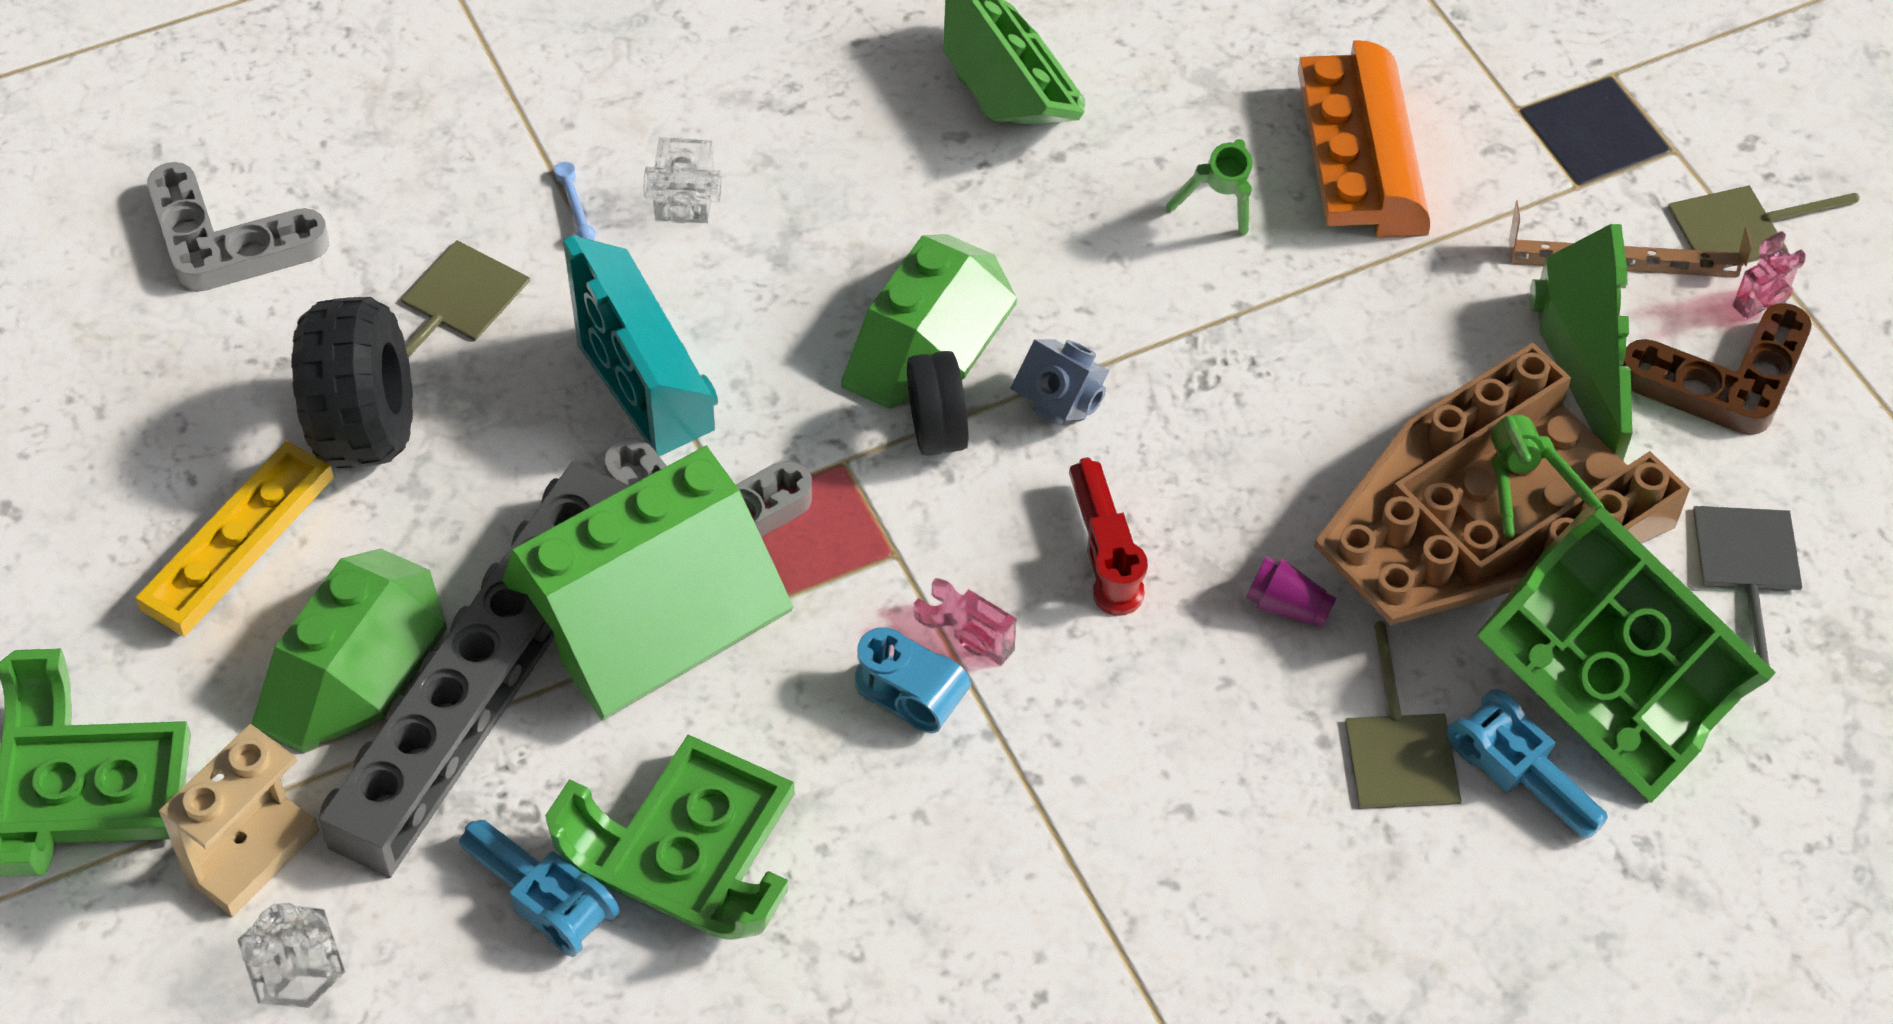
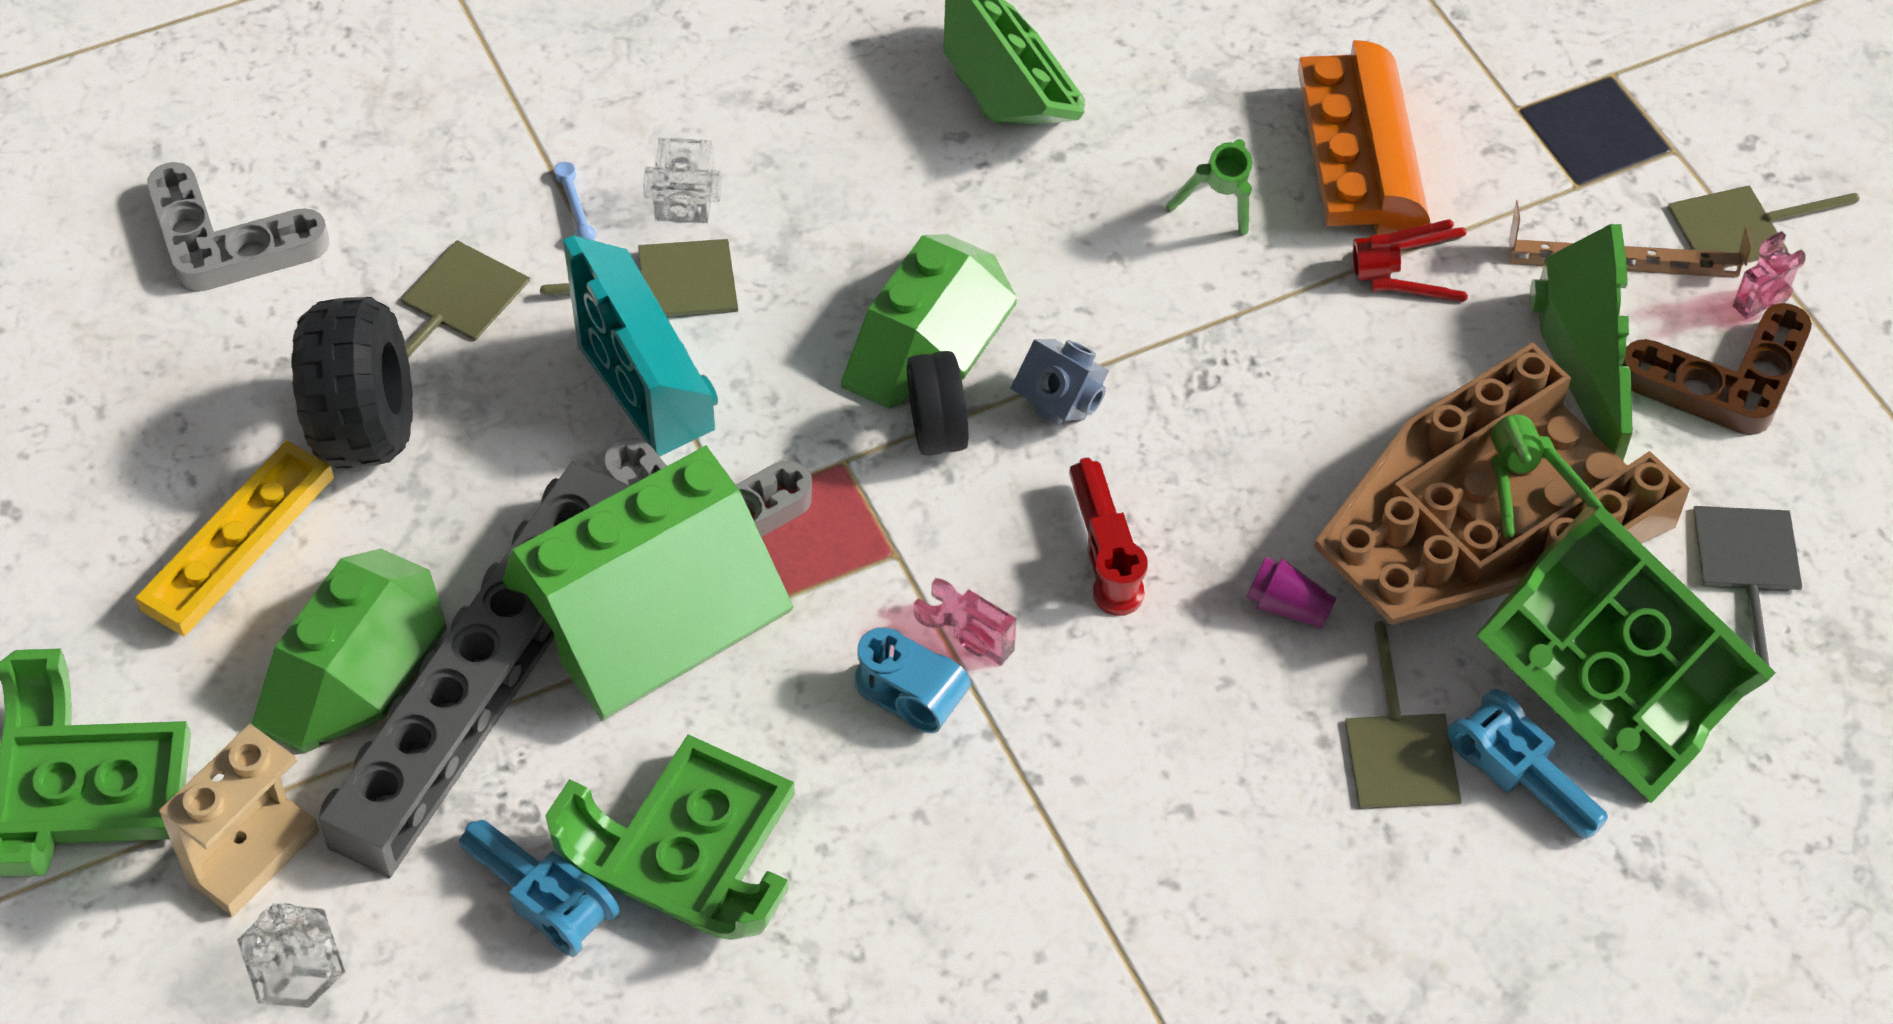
(684, 277): none -> olive piece
(1380, 256): none -> red plant

